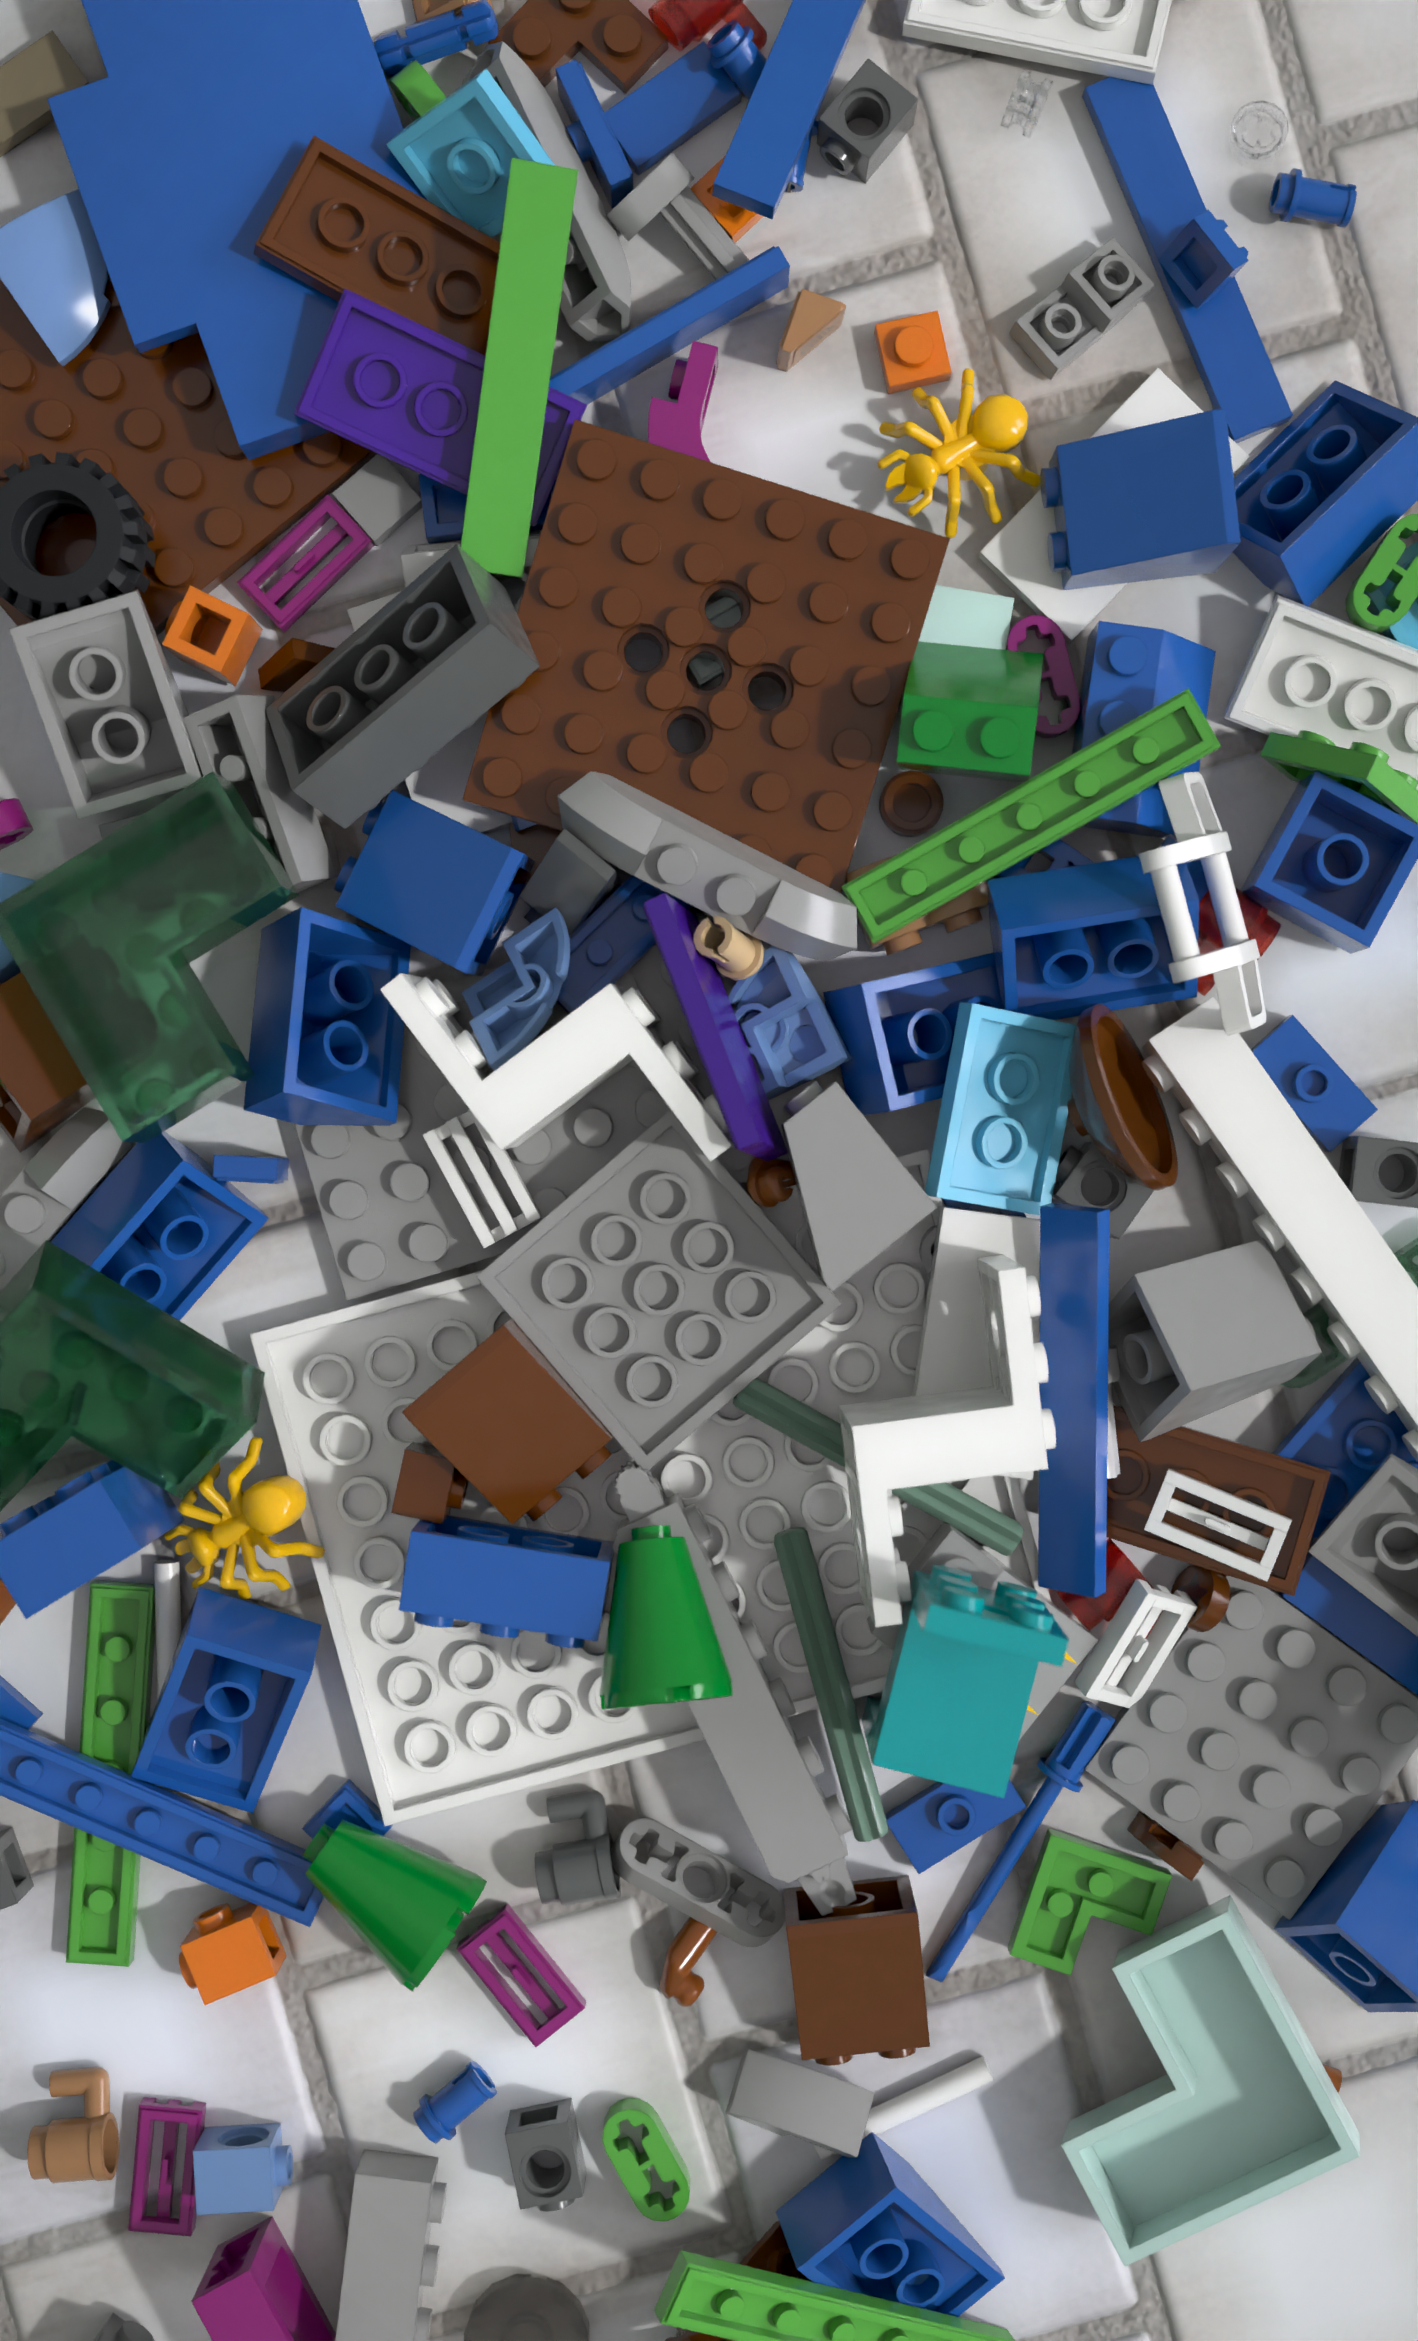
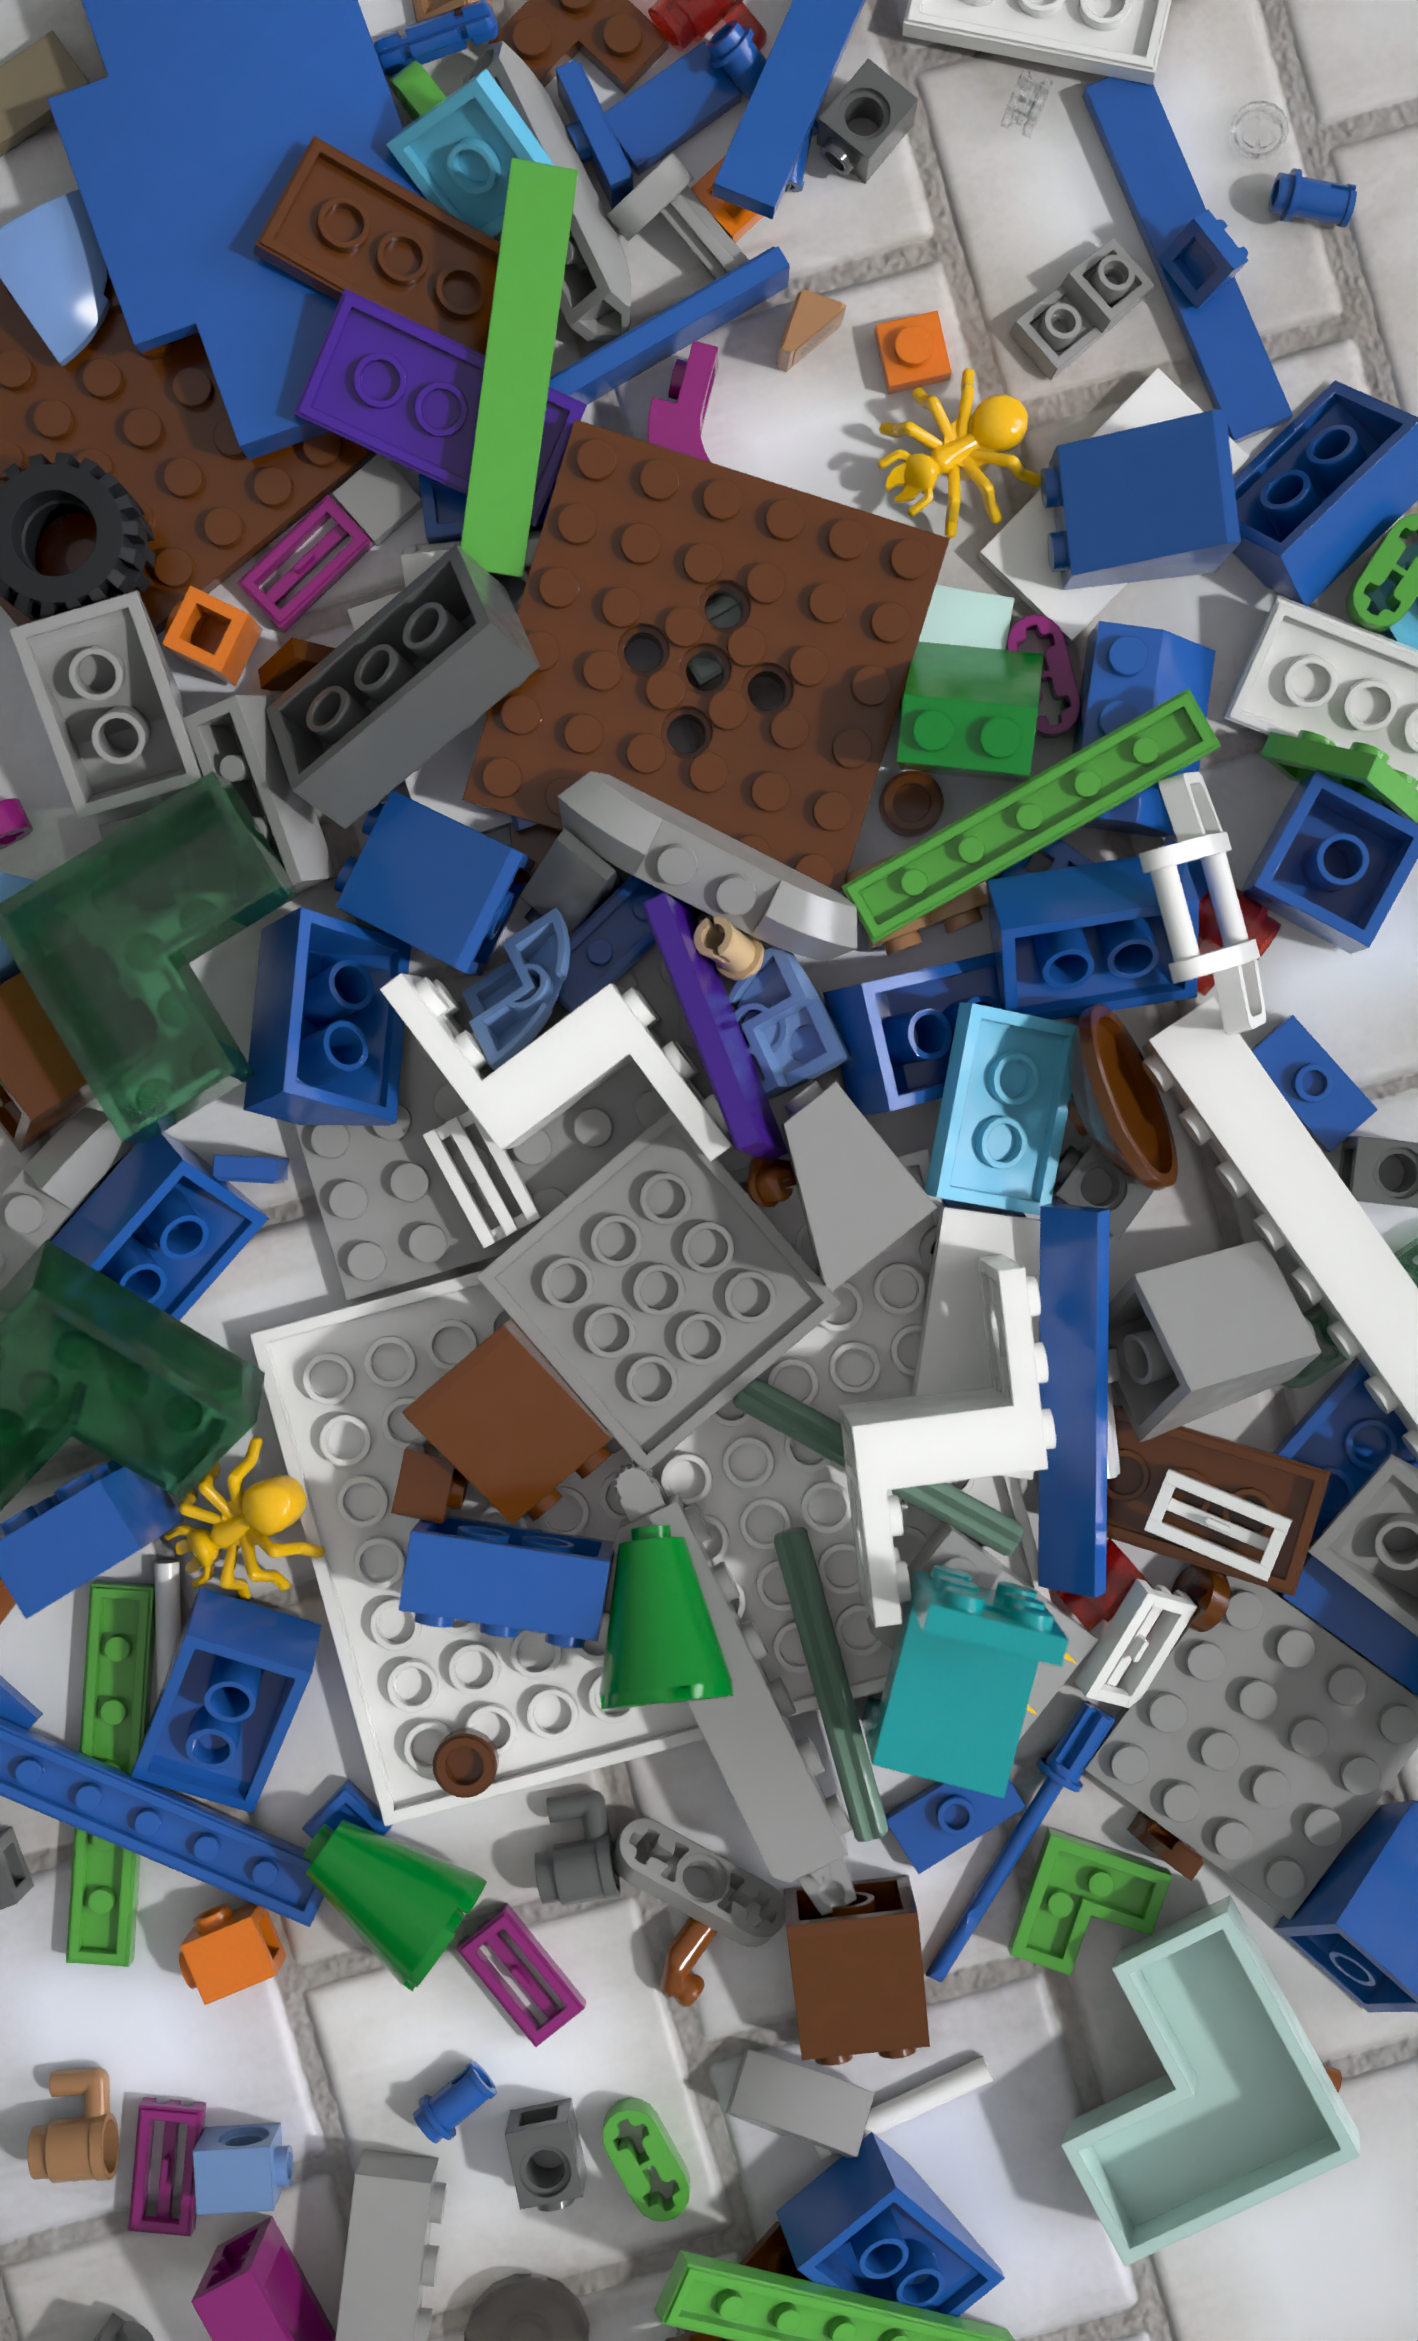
(465, 1763): none -> reddish brown tile

